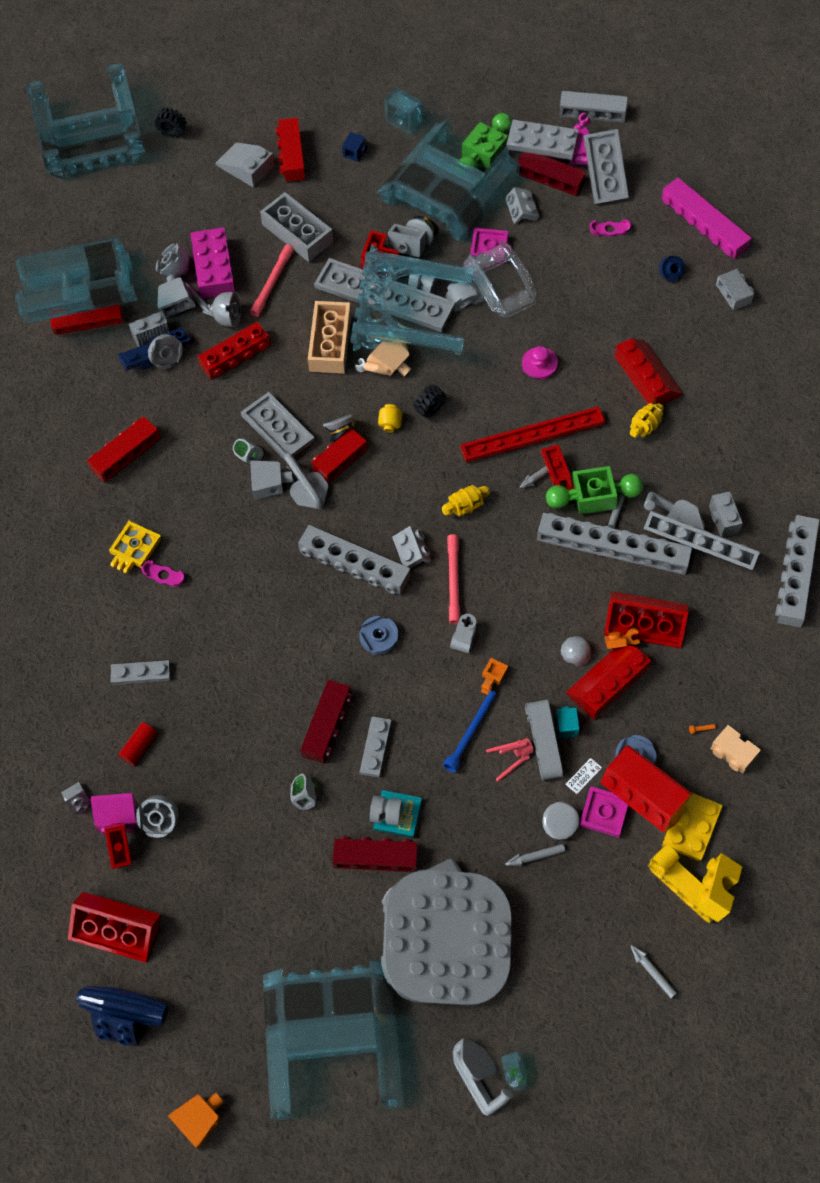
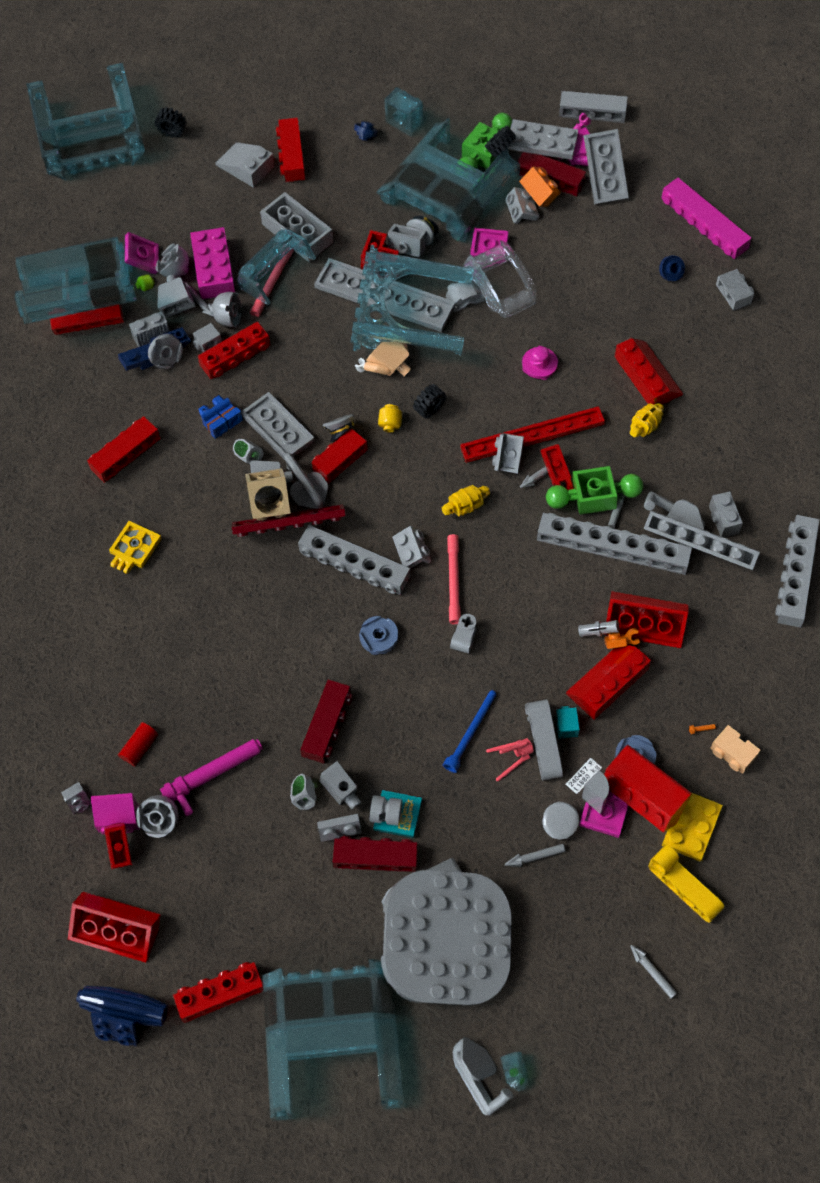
(140, 672): light grey plate -> none
(141, 252): none -> dark pink plate
(145, 282): none -> lime piece
(152, 571): dark pink piece -> none
(183, 785): none -> dark pink cylinder
(197, 1118): orange torso -> none
(206, 338): none -> light grey brick
(218, 992): none -> red brick
(220, 417): none -> blue hips
(268, 258): none -> clear light blue windscreen
(274, 478): none -> tan brick
(296, 519): none -> dark red plate
(329, 337): light nougat brick -> none
(336, 778): none -> light grey torso
(339, 827): none -> light grey bracket
(354, 146): dark blue brick -> none
(365, 130): none -> dark blue plate
(375, 747): light grey plate -> none
(426, 283): light grey wheel -> none
(493, 673): orange plate -> none
(500, 141): none -> black tyre
(508, 453): none -> light grey bracket
(540, 186): none -> orange brick
(576, 651): light grey hair -> none
(596, 791): none -> light grey brick
(611, 627): none -> light grey pin
(621, 228): dark pink piece -> none
(720, 877): yellow arch -> none

